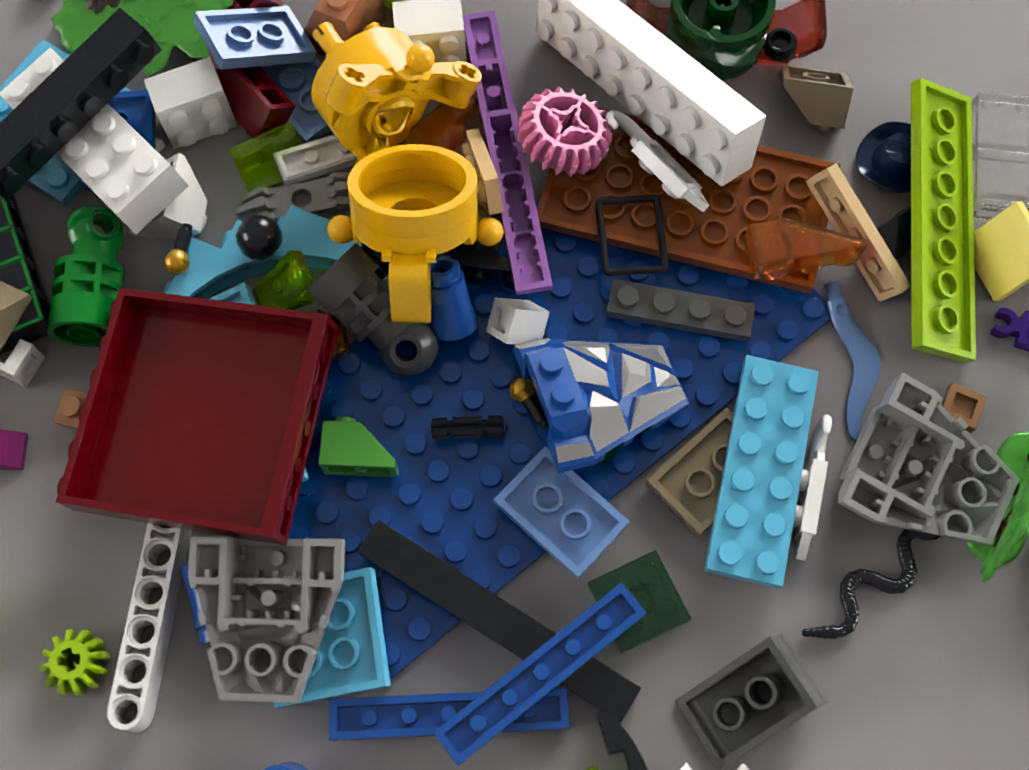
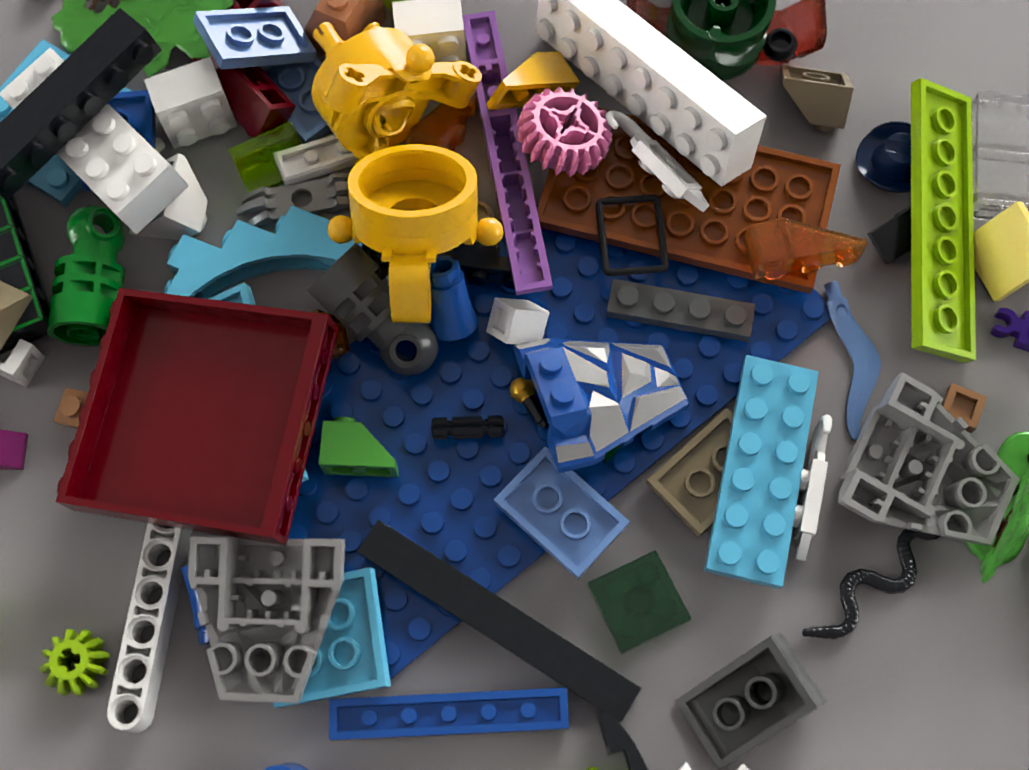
(177, 260): piece -> none
(259, 237): black piece -> none
(286, 284): clear neon green slope -> none
(487, 180): tan plate -> none
(533, 76): none -> yellow slope
(539, 674): blue plate -> none
(851, 218): tan plate -> none

